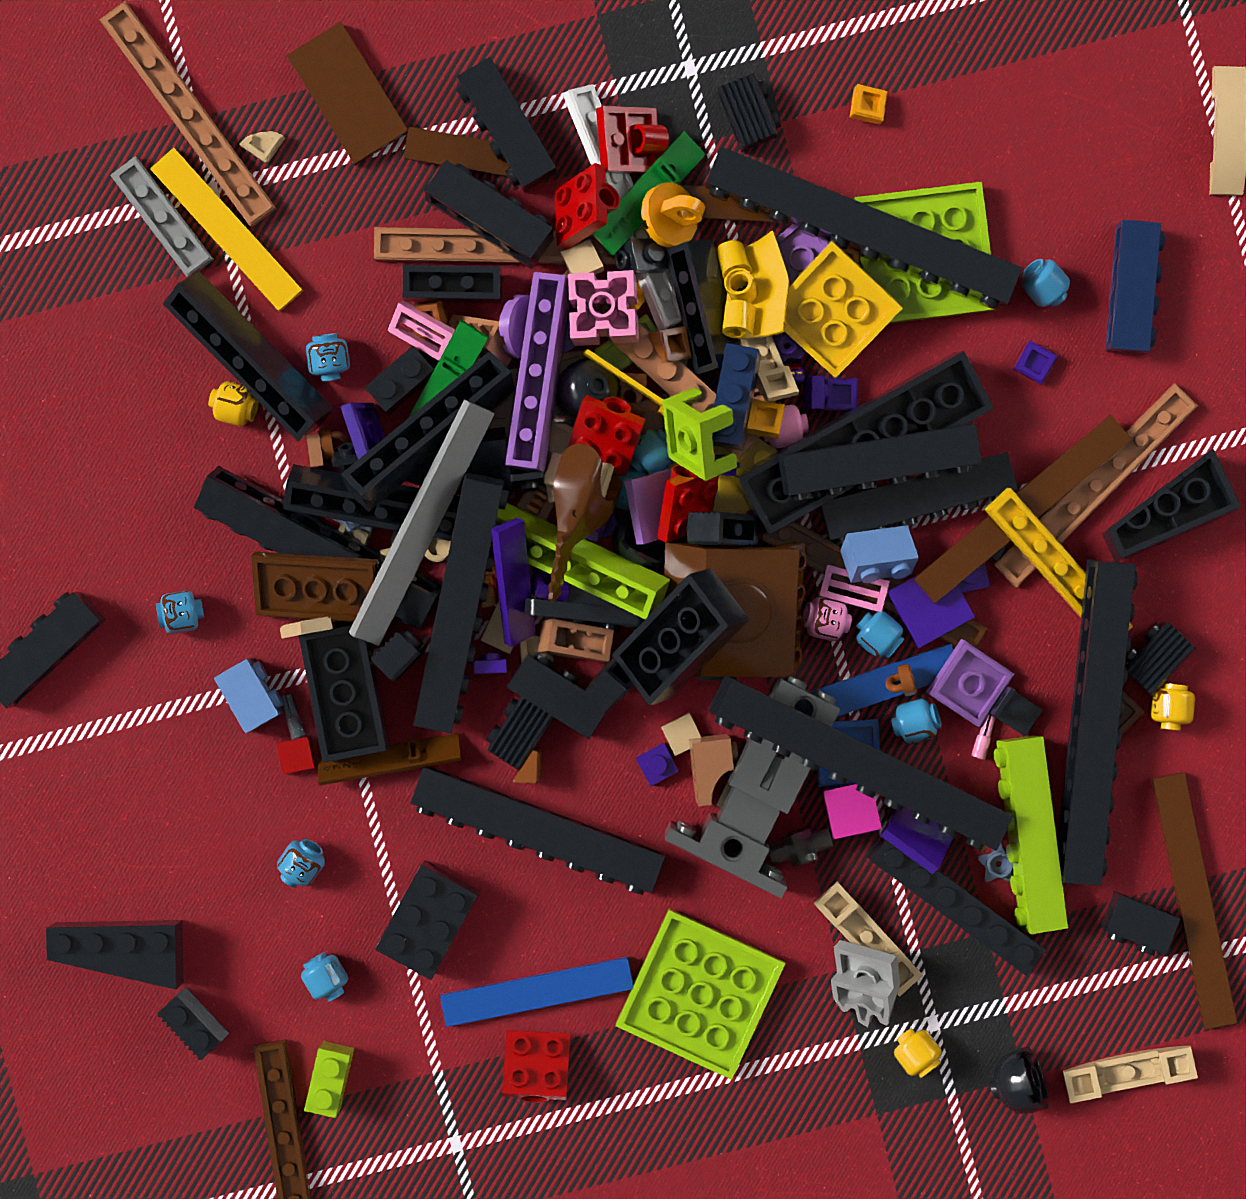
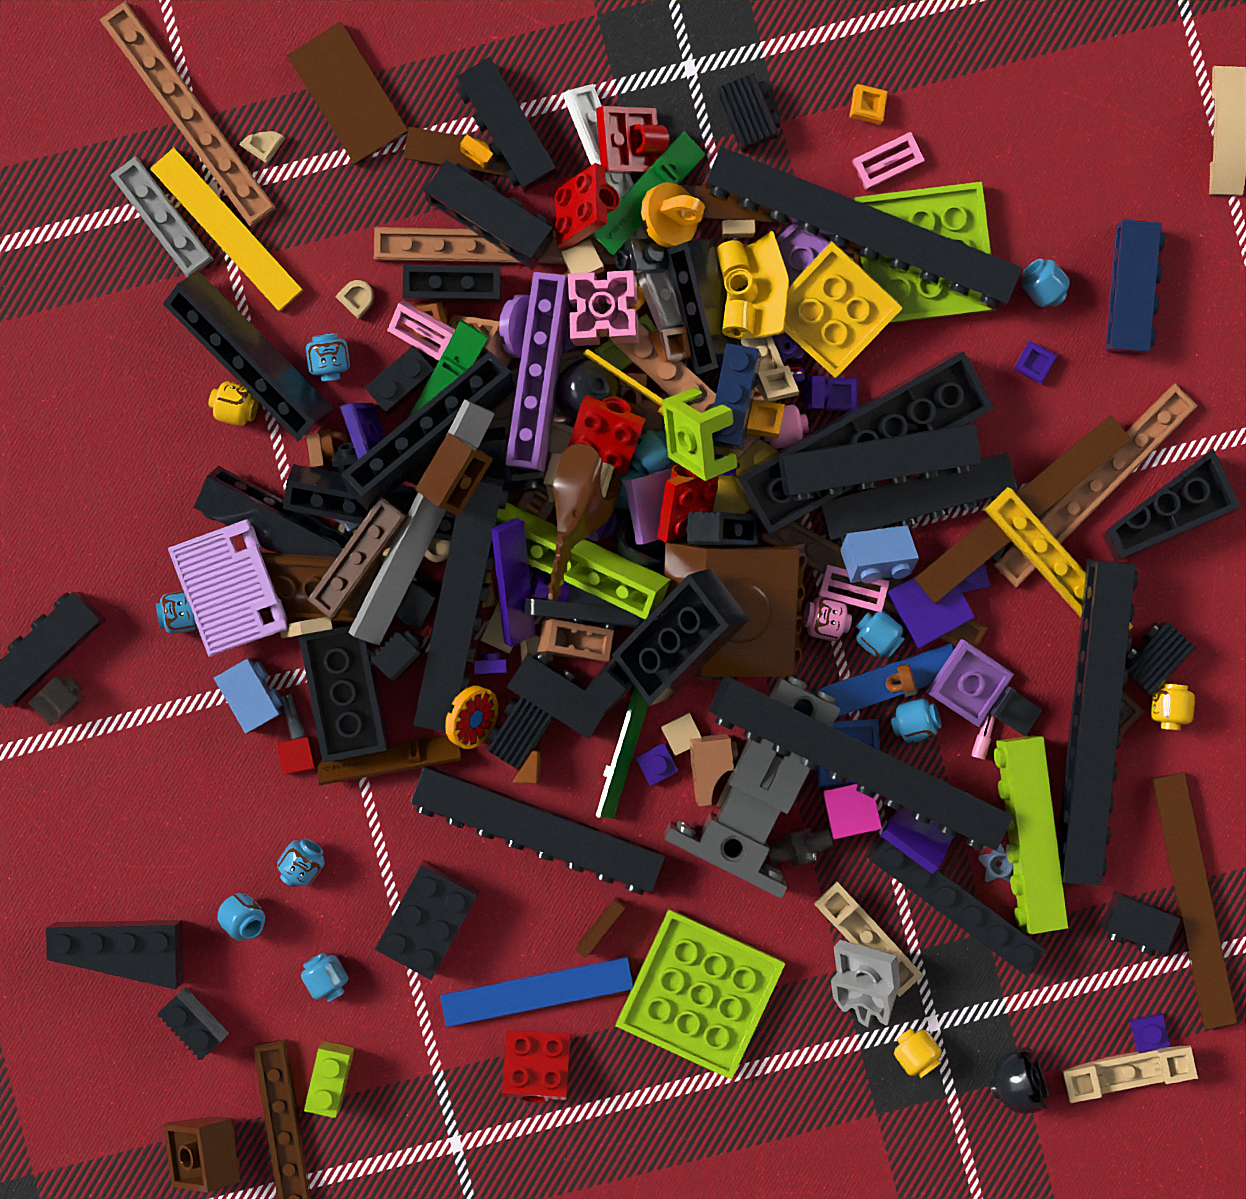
(57, 699): none -> clear smoke brick
(202, 1153): none -> reddish brown slope
(227, 588): none -> lavender window
(241, 917): none -> dark azure head
(357, 297): none -> tan tile
(358, 557): none -> reddish brown tile
(453, 474): none -> reddish brown brick
(472, 717): none -> tile
(476, 151): none -> light orange tile
(600, 927): none -> reddish brown tile
(618, 771): none -> green piece
(738, 229): none -> tan tile
(864, 172): none -> bright pink tile
(1149, 1032): none -> dark purple plate

